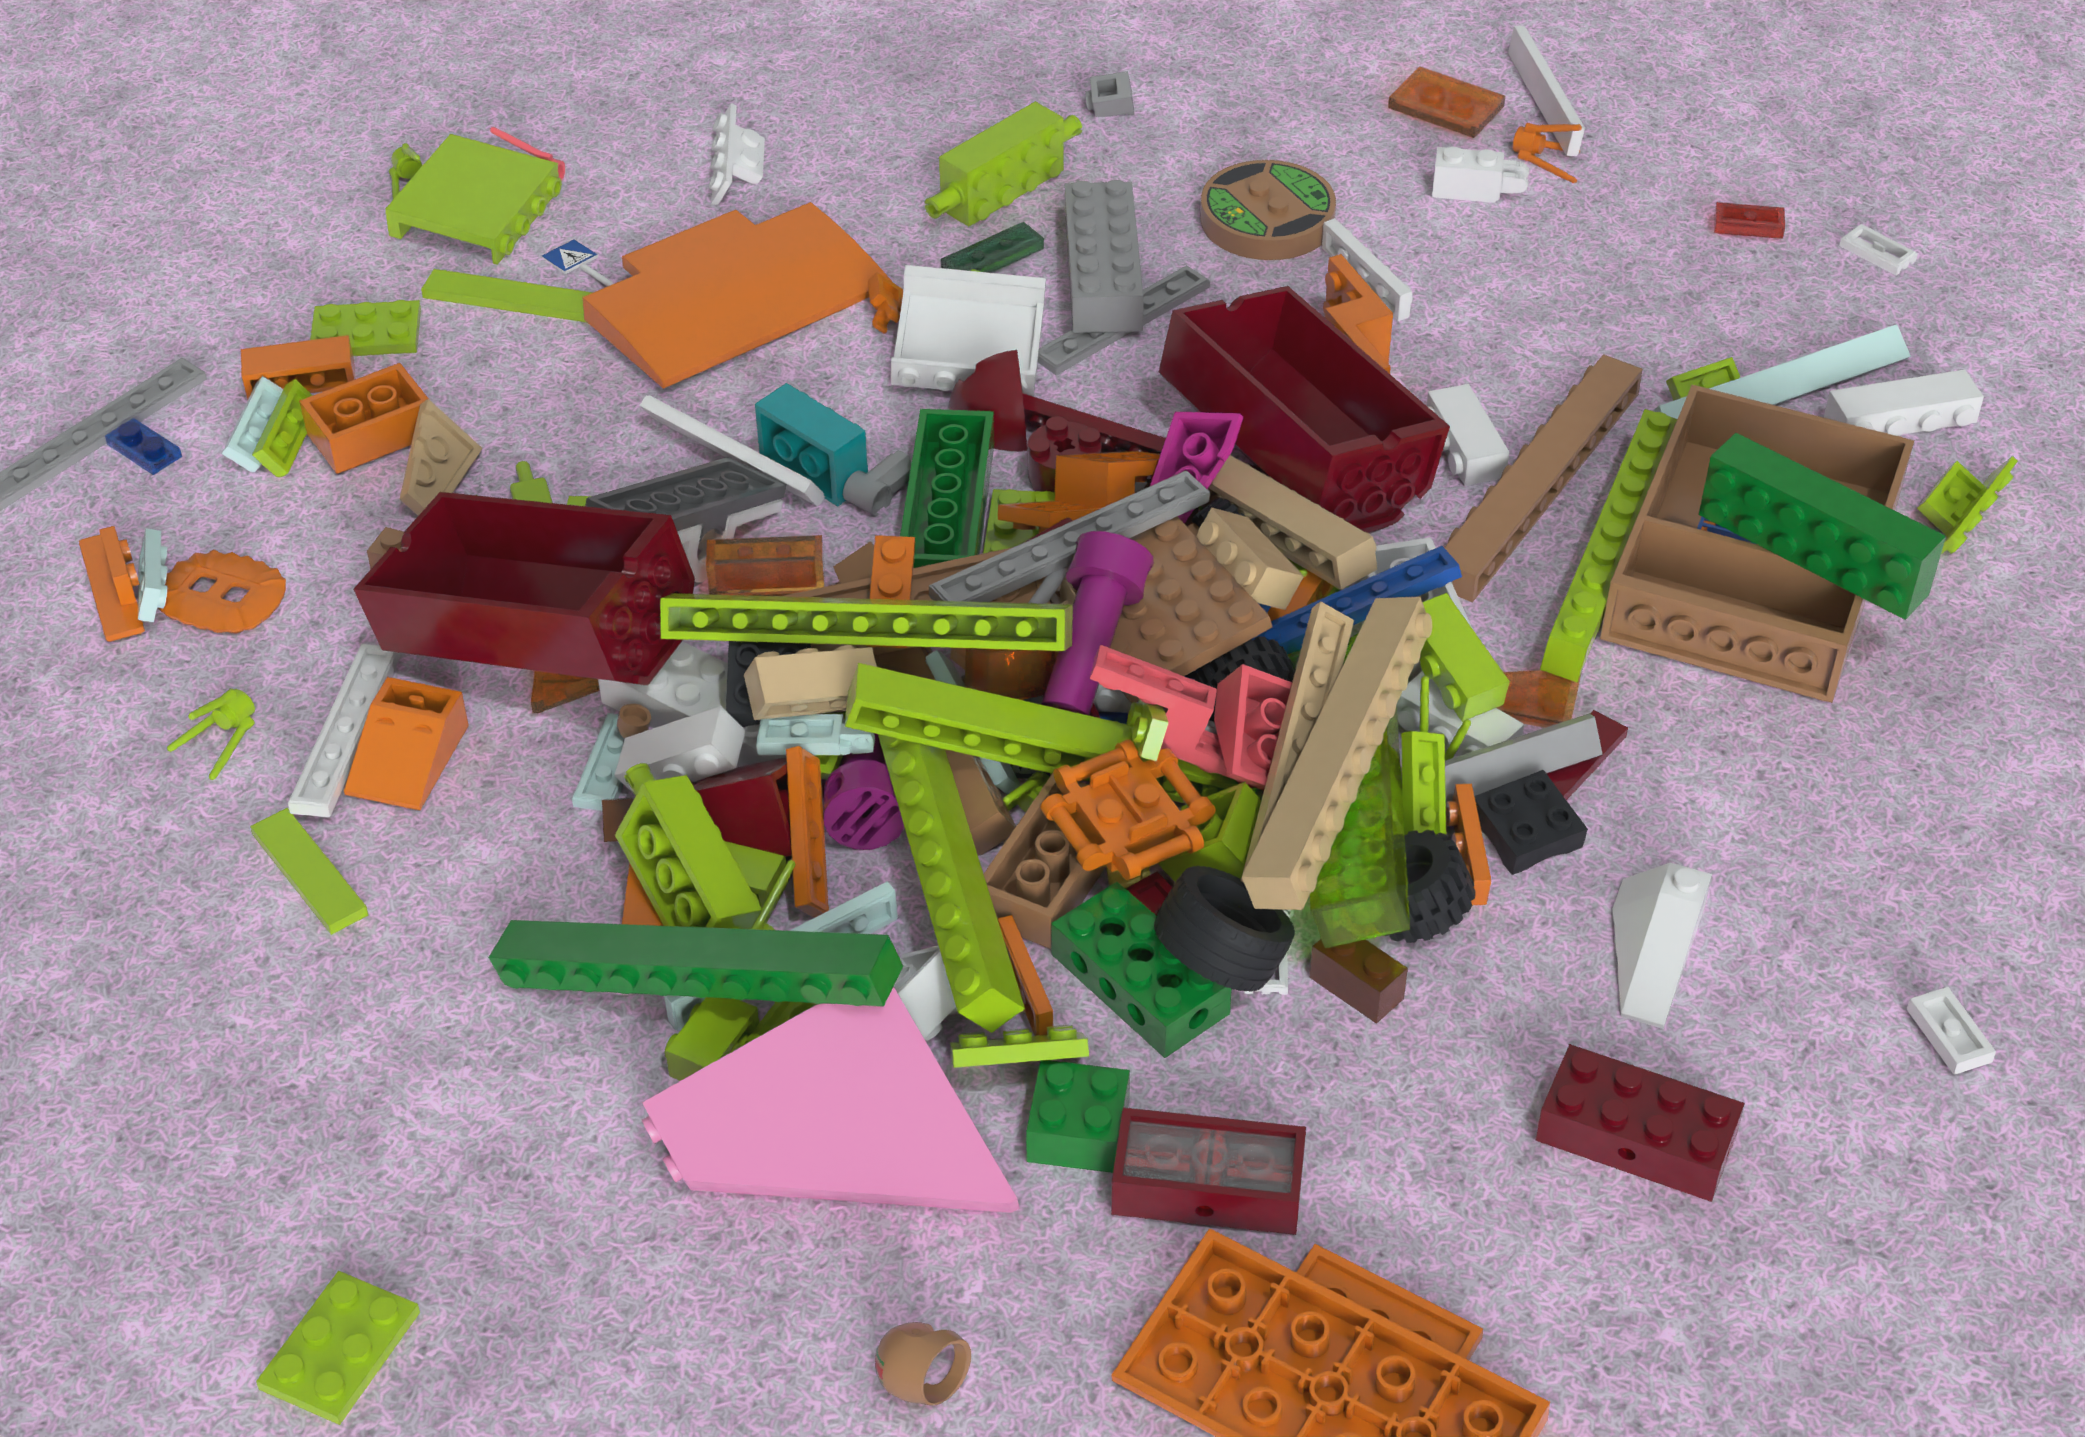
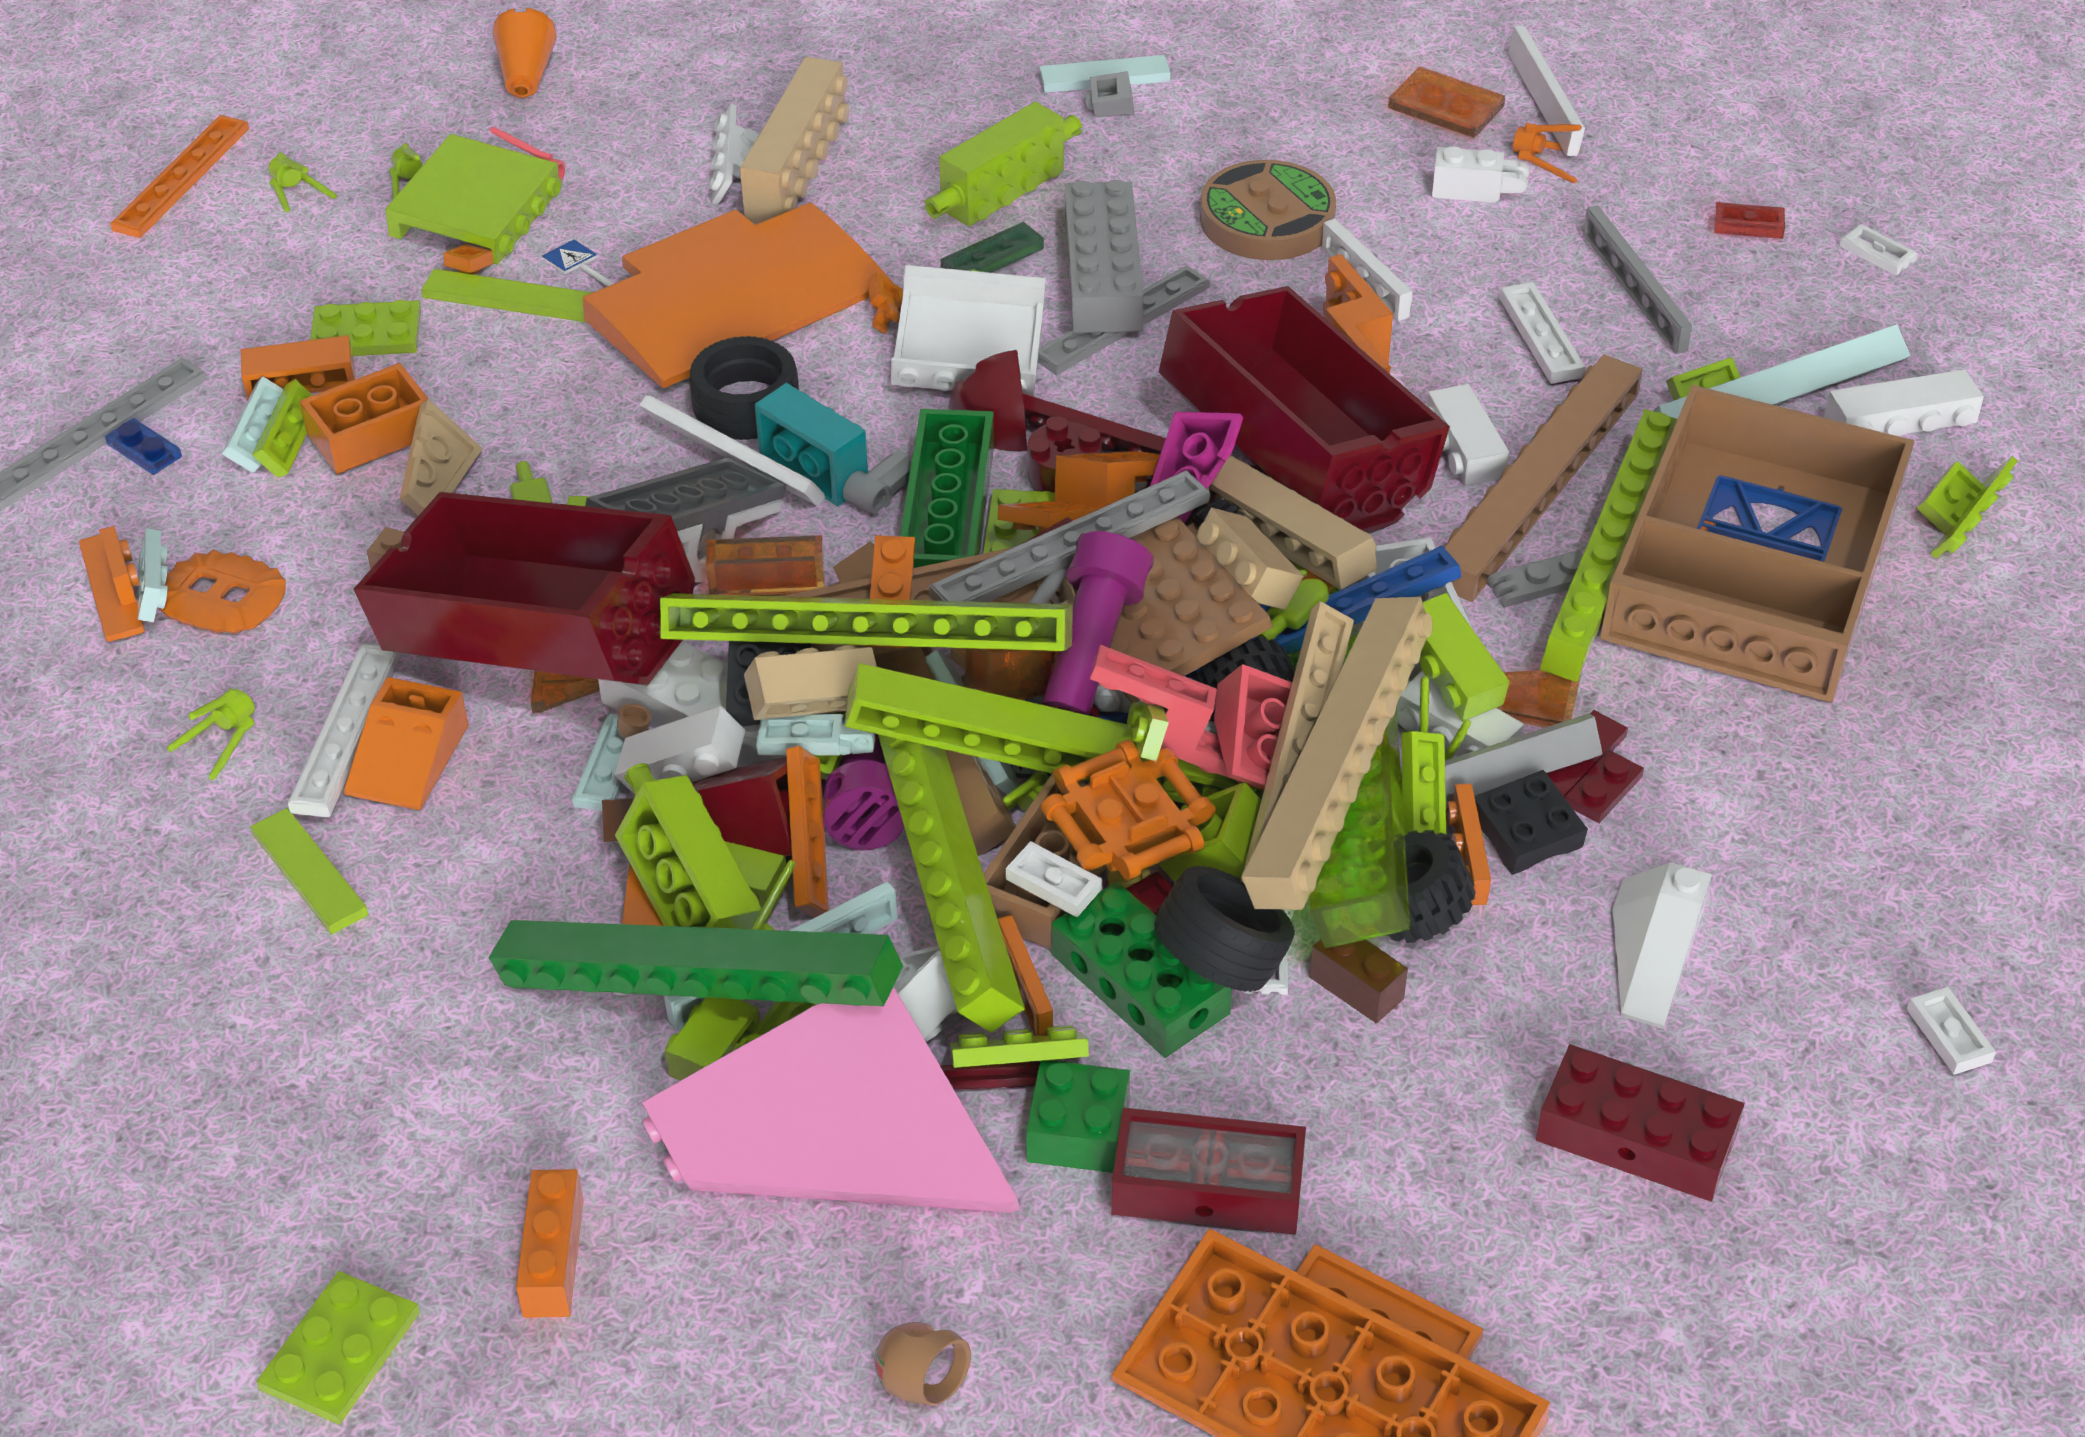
(179, 176): none -> orange tile
(288, 174): none -> lime plant
(468, 258): none -> orange plate
(523, 48): none -> orange cone
(550, 1243): none -> orange brick
(733, 362): none -> black tyre
(794, 140): none -> tan brick
(992, 1076): none -> dark red axle
(1053, 879): none -> white plate
(1077, 75): none -> light aqua tile
(1298, 610): none -> lime piece
(1535, 579): none -> light grey hinge
(1542, 332): none -> white plate
(1604, 786): none -> dark red plate
(1637, 280): none -> light grey tile
(1821, 525): green brick -> none

